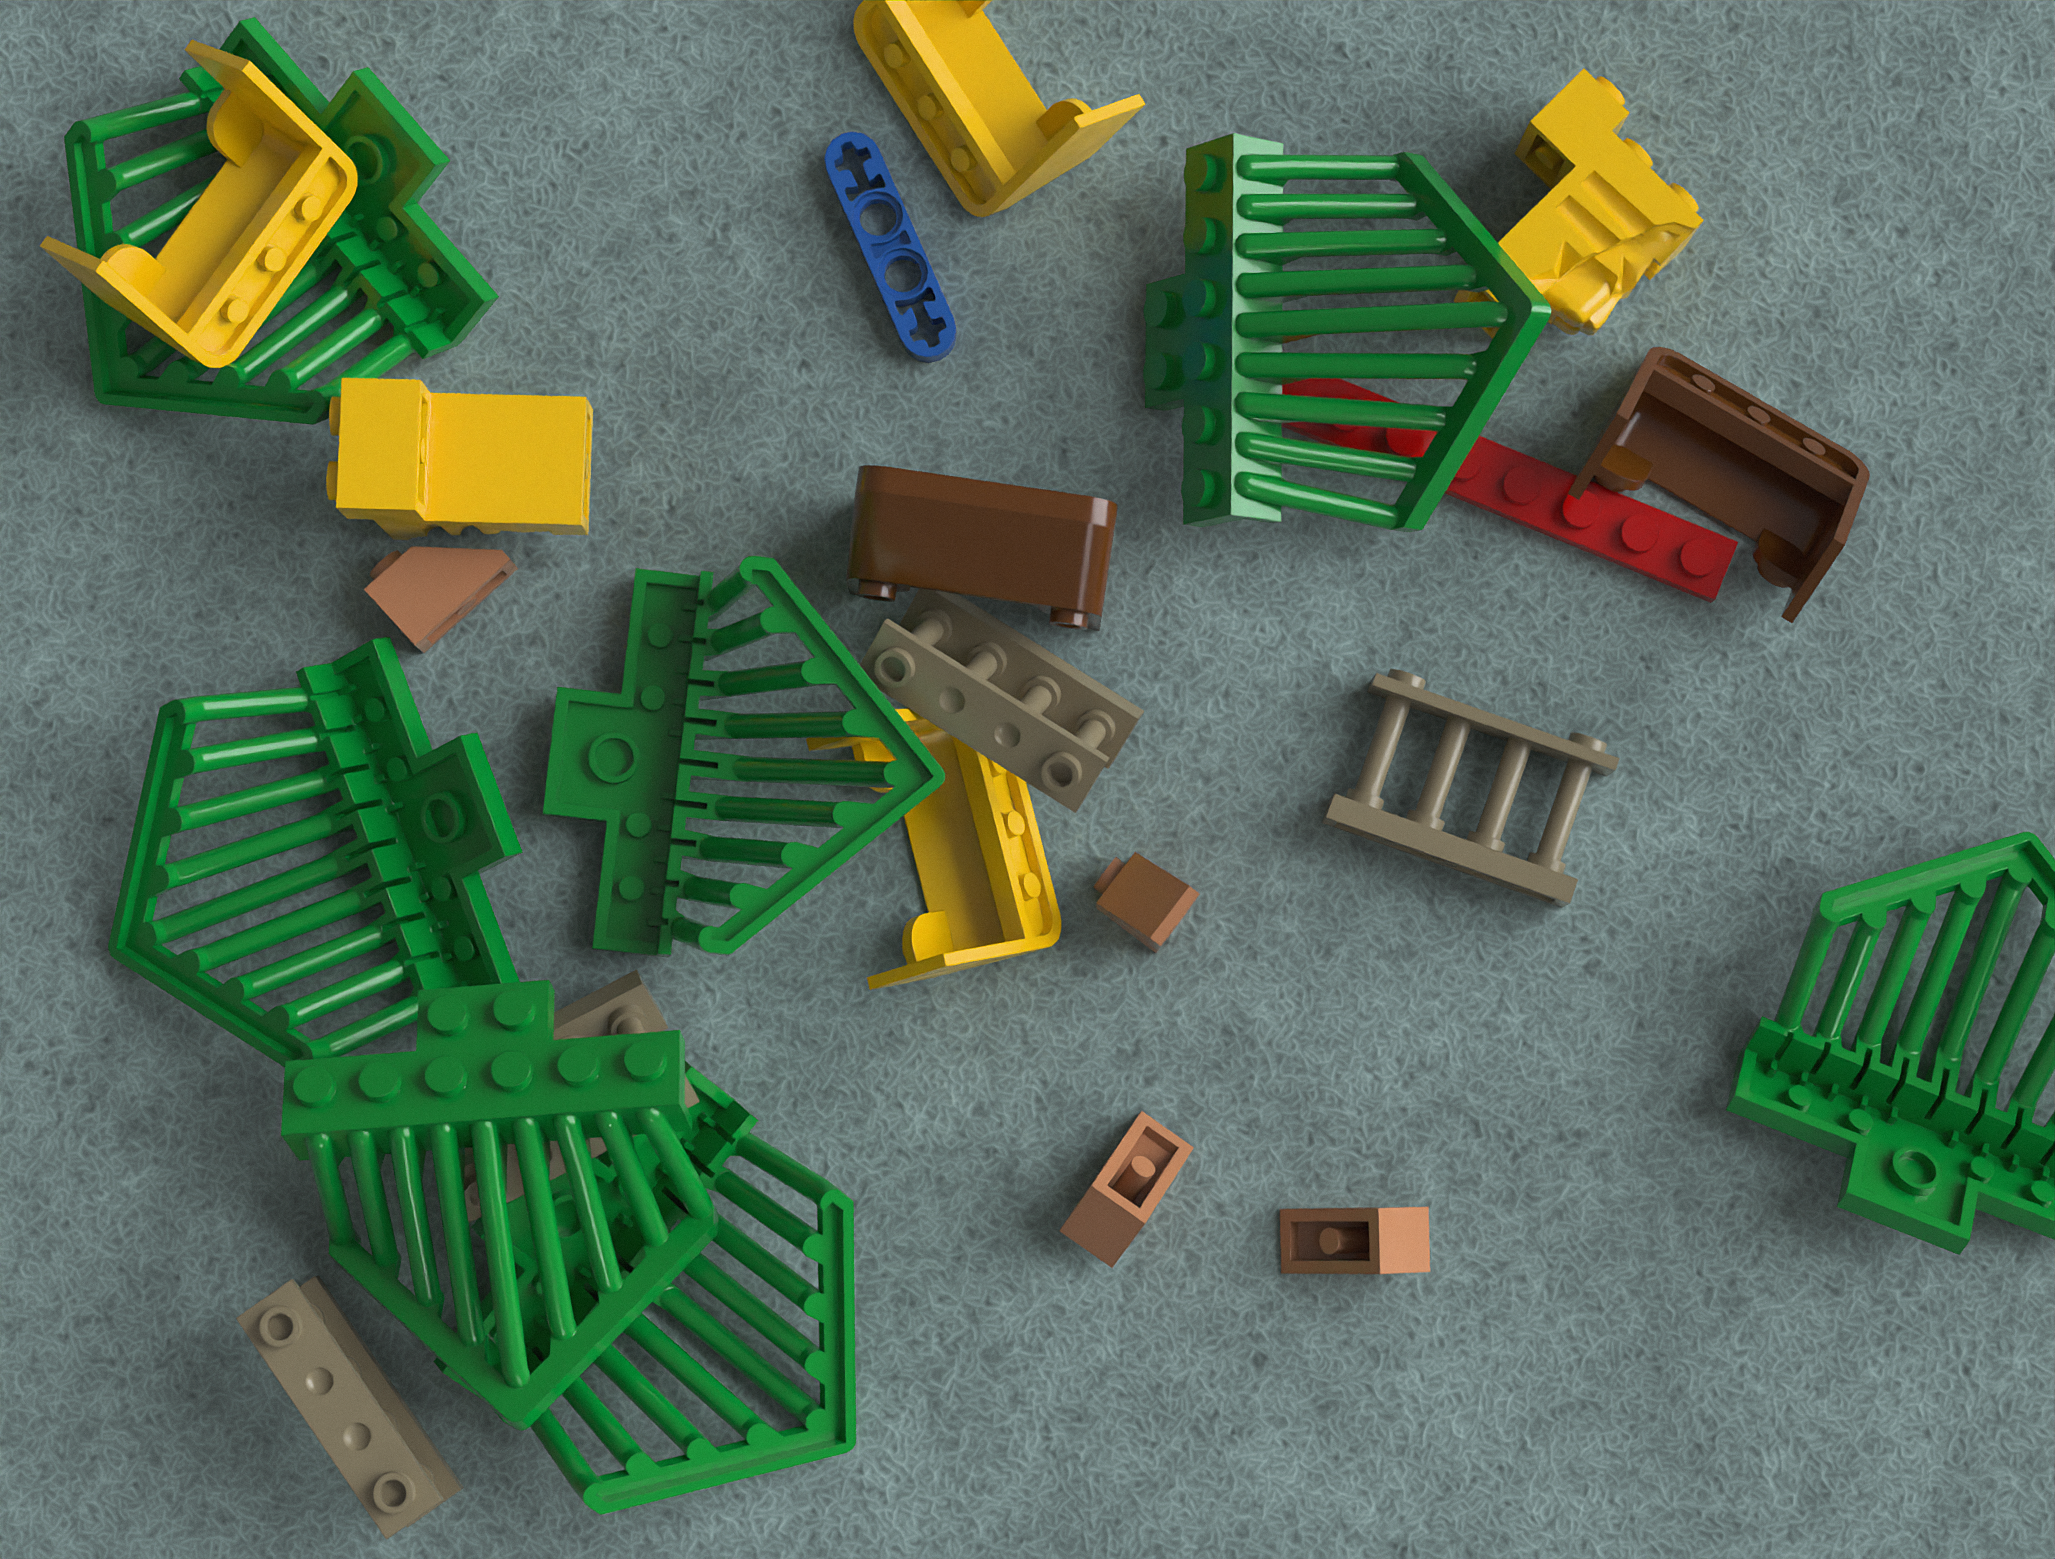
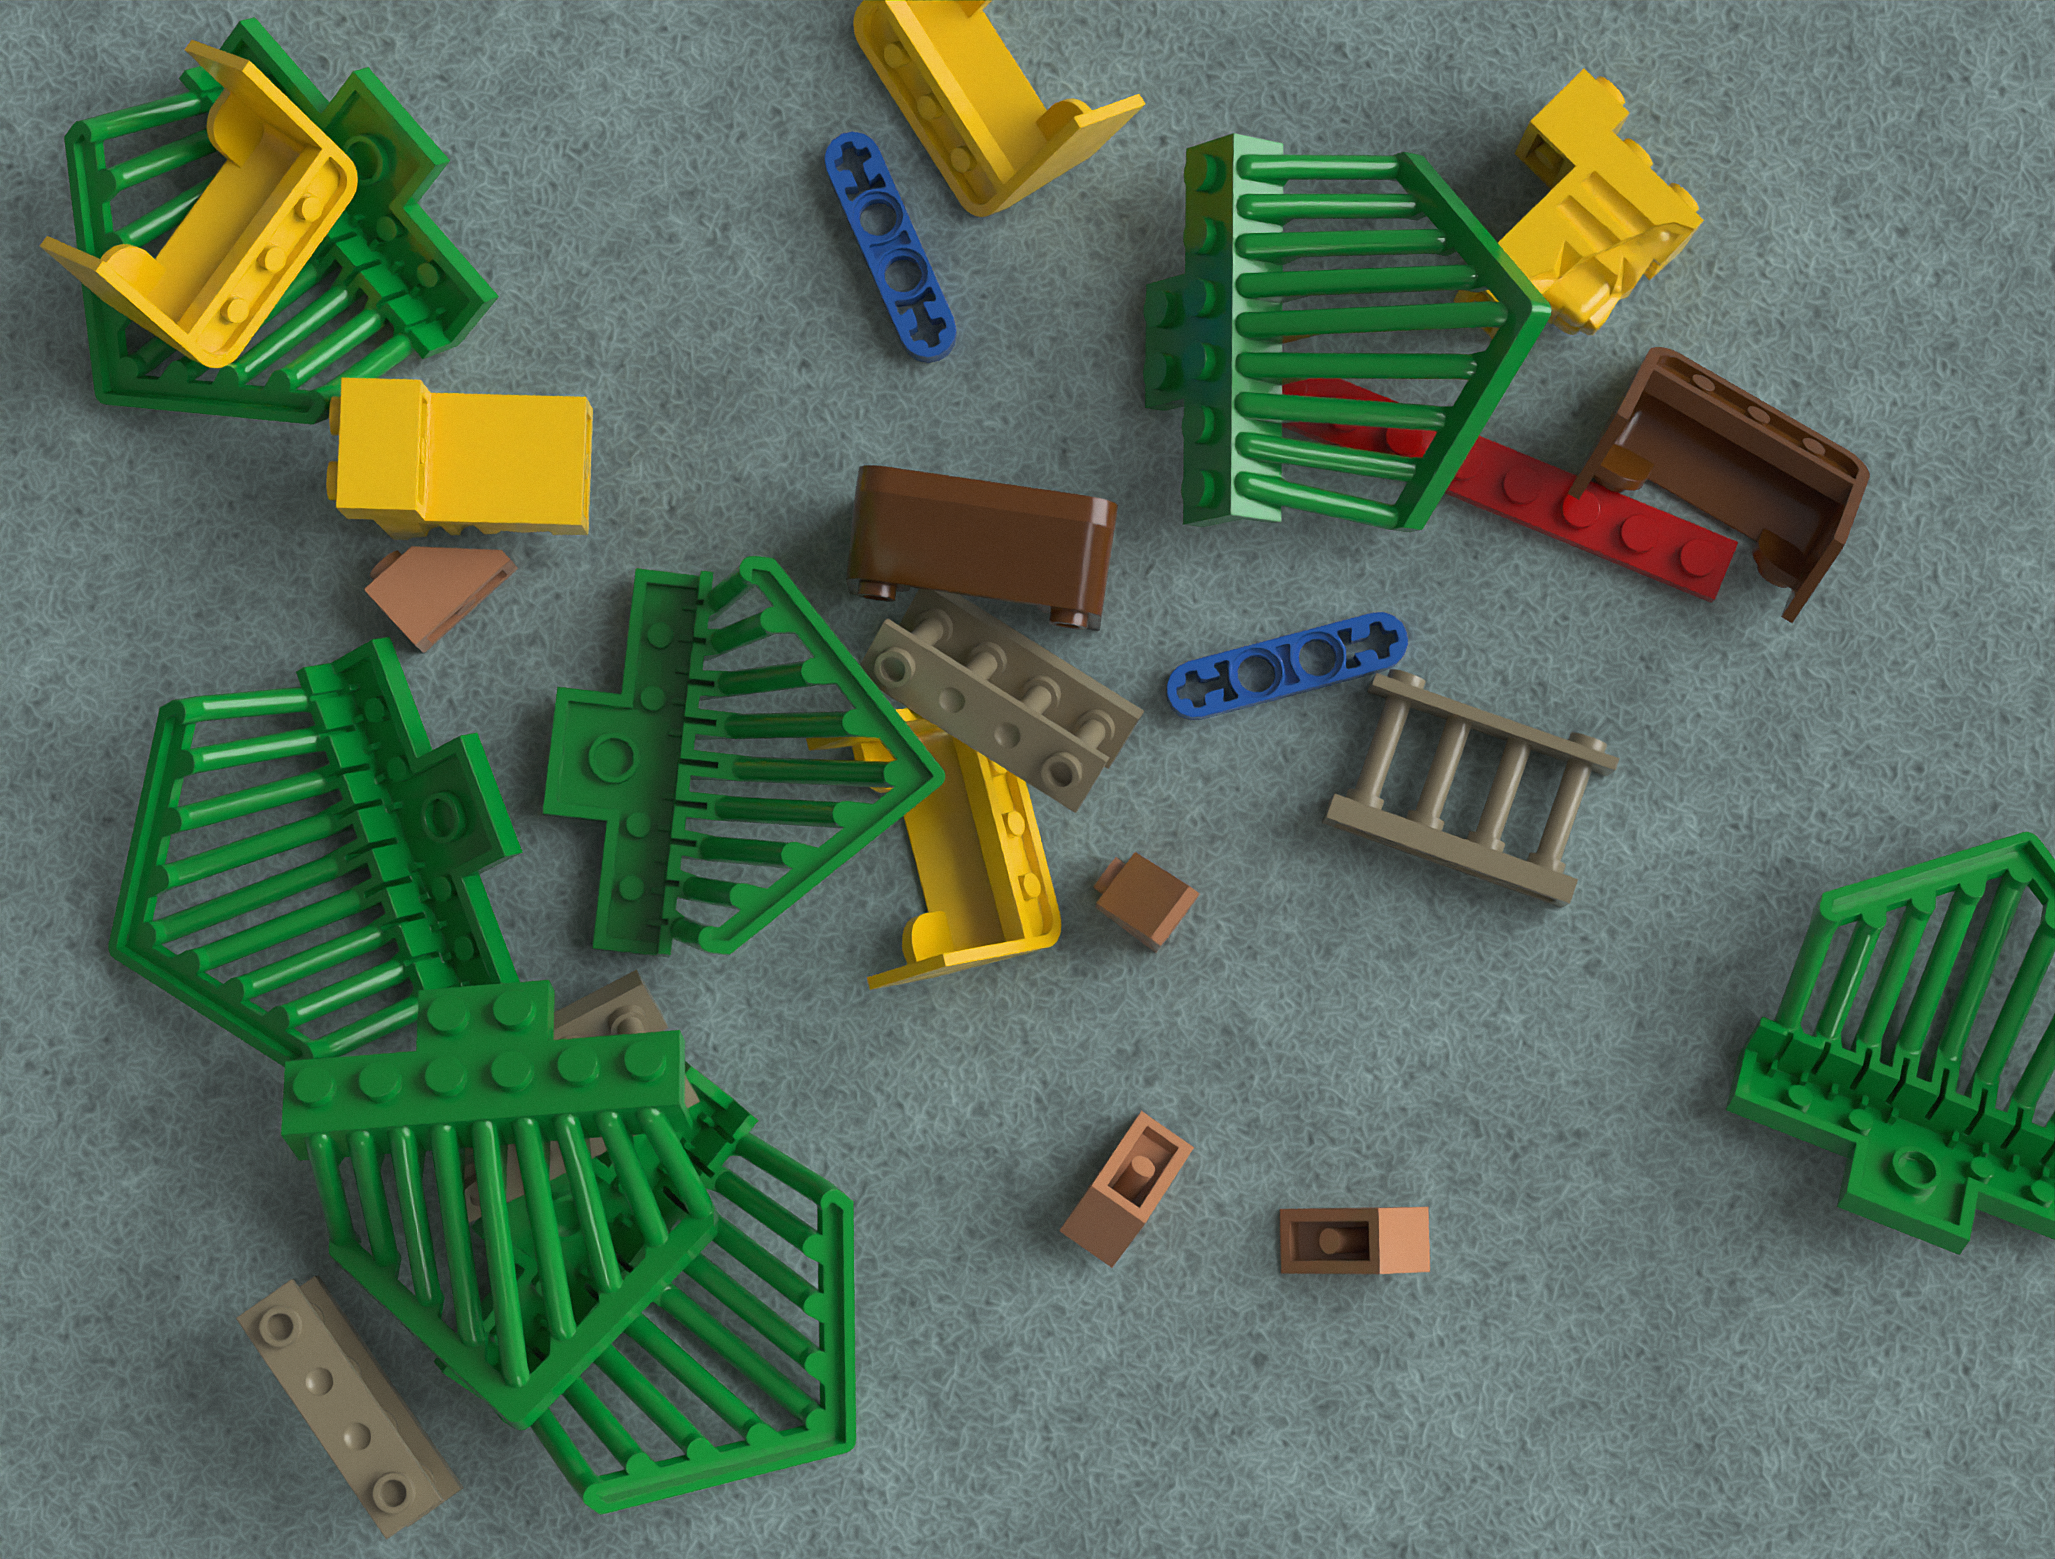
(1283, 657): none -> blue beam

